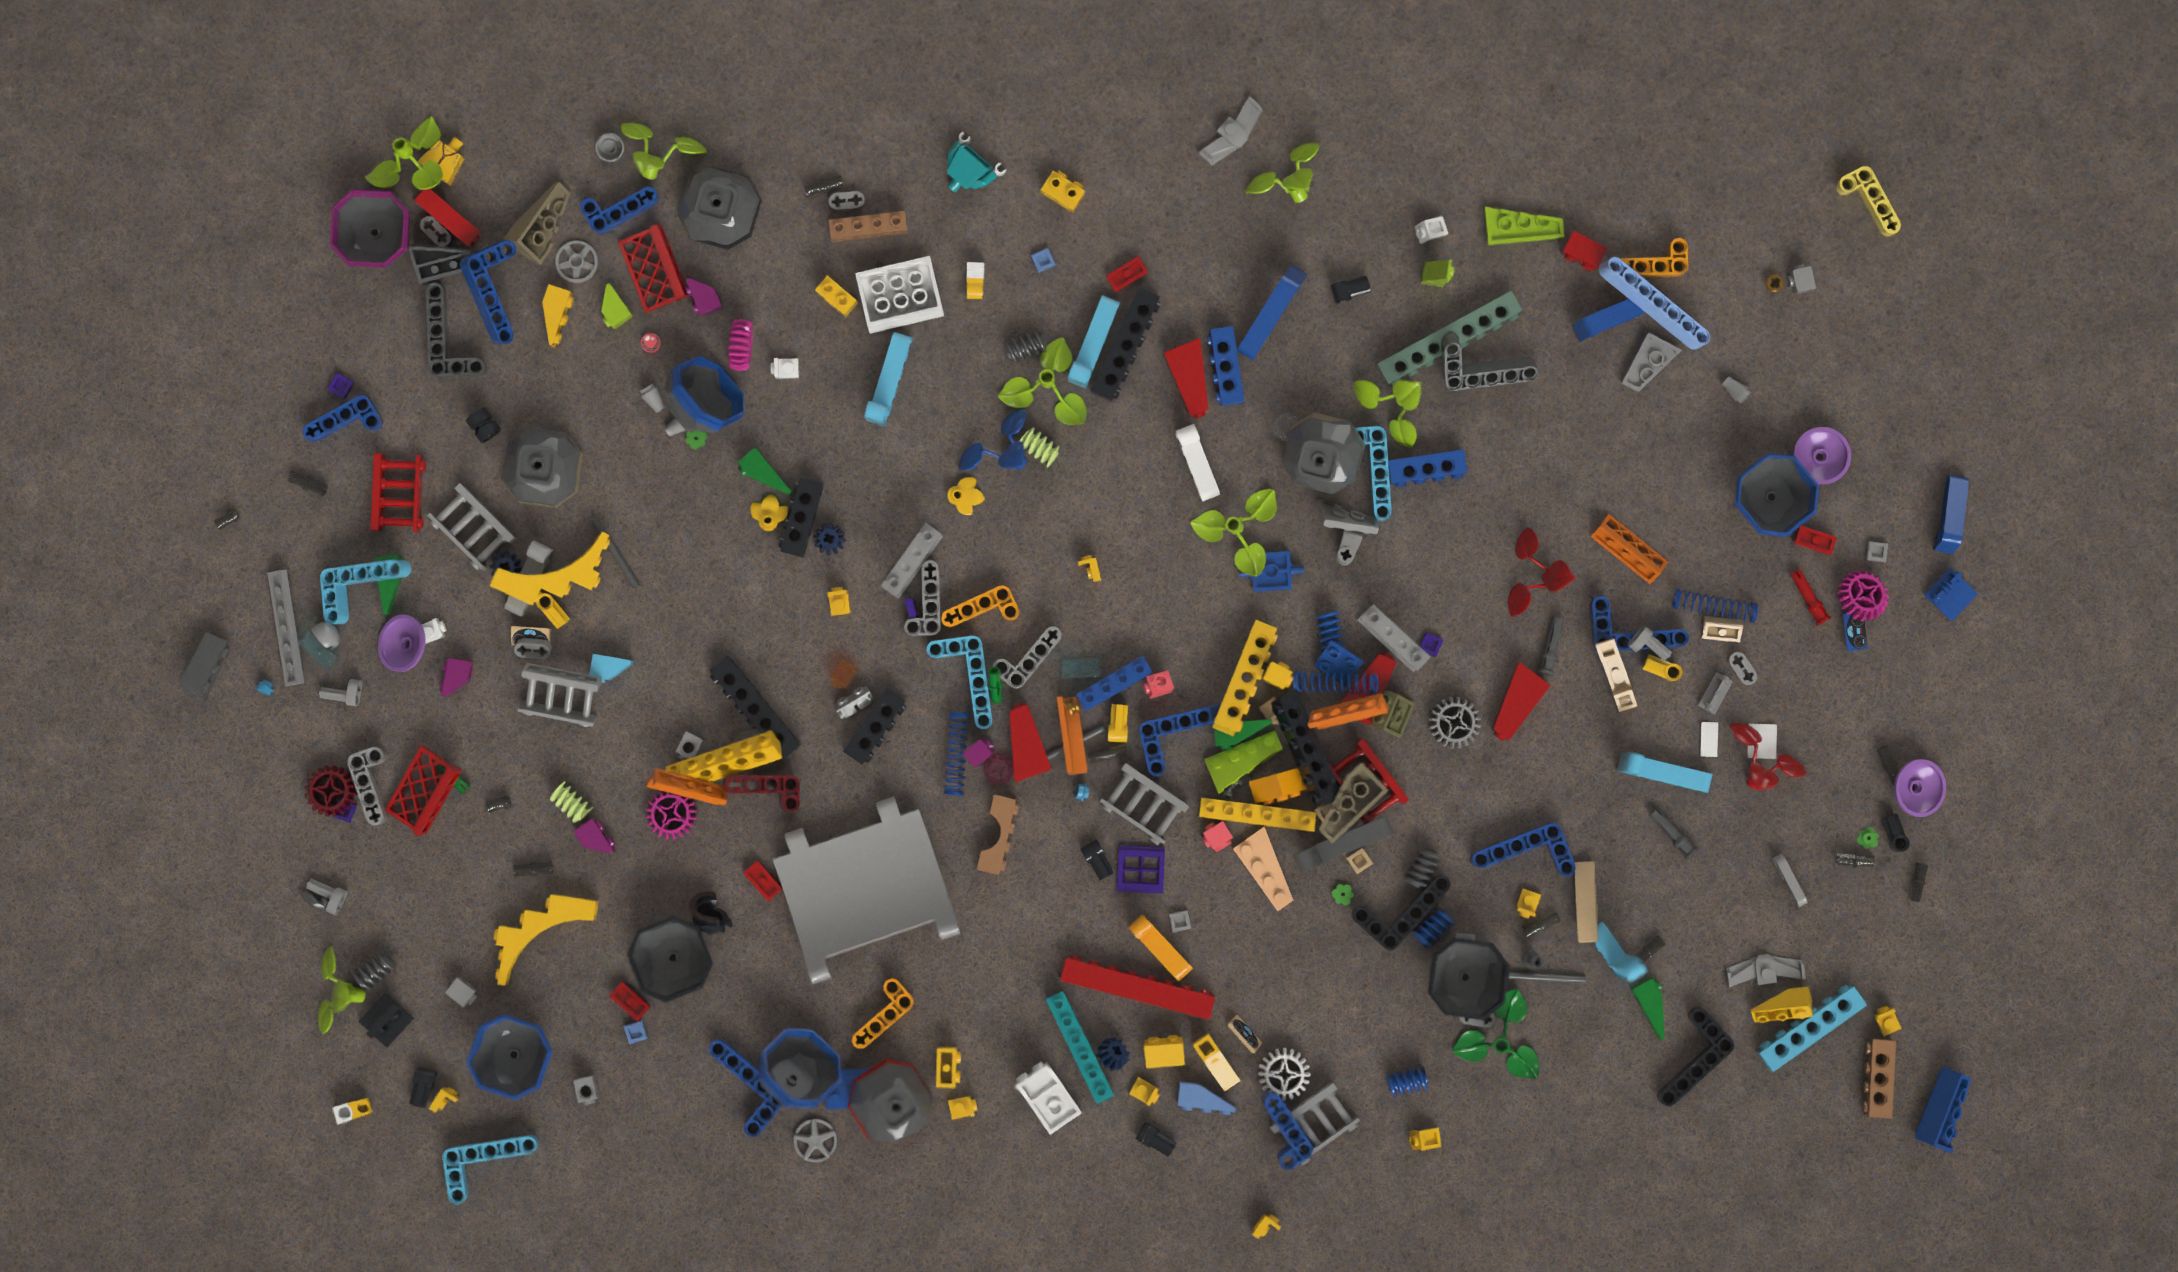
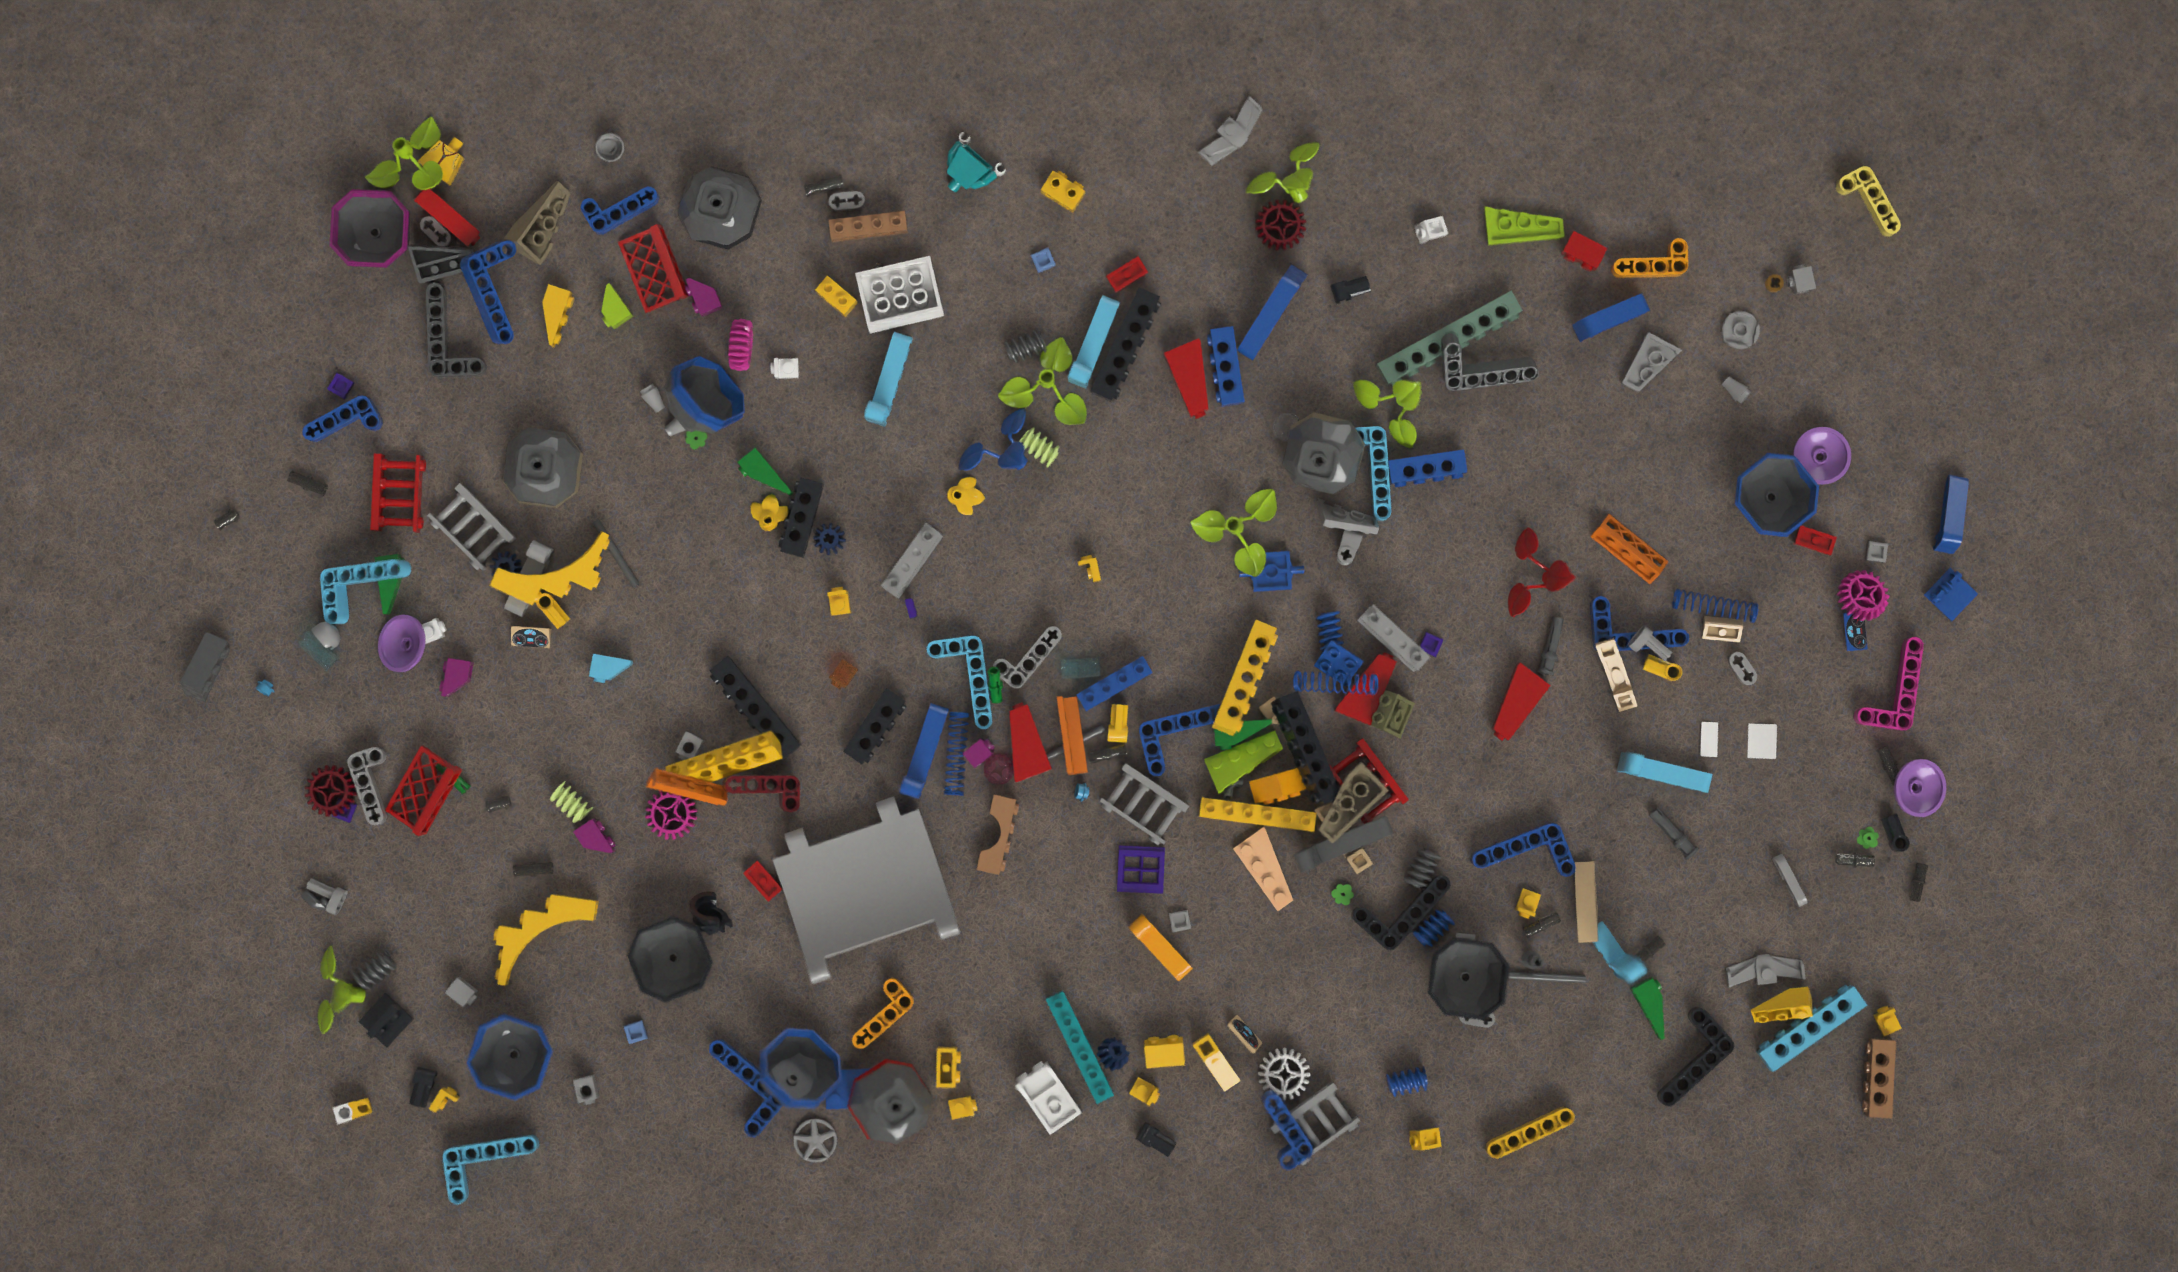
(285, 628): light grey plate -> none
(351, 696): light grey piece -> none
(483, 425): black wheel -> none
(533, 648): light grey beam -> none
(561, 677): light grey fence -> none
(576, 261): light grey wheel -> none
(629, 1001): red plate -> none
(649, 164): lime plant -> none
(650, 343): coral tile -> none
(860, 696): light grey hinge -> none
(924, 752): none -> blue beam
(926, 599): light grey beam -> none
(975, 280): leg -> none
(978, 610): light orange beam -> none
(1072, 706): pearl gold bush -> none
(1095, 856): black piece -> none
(1138, 988): red brick -> none
(1158, 684): coral brick -> none
(1197, 462): white beam -> none
(1197, 1096): medium blue slope -> none
(1217, 836): coral brick -> none
(1262, 1228): yellow bracket -> none
(1278, 675): yellow brick -> none
(1288, 222): none -> dark red gear
(1348, 711): orange fence -> none
(1437, 272): lime slope -> none
(1439, 715): light grey gear -> none
(1522, 1062): green plant -> none
(1537, 1125): none -> yellow beam
(1662, 306): light blue beam -> none
(1715, 693): light grey hinge -> none
(1740, 330): none -> light grey tile
(1760, 776): red plant -> none
(1814, 605): red pin -> none
(1901, 692): none -> dark pink beam
(1943, 1110): blue wedge -> none

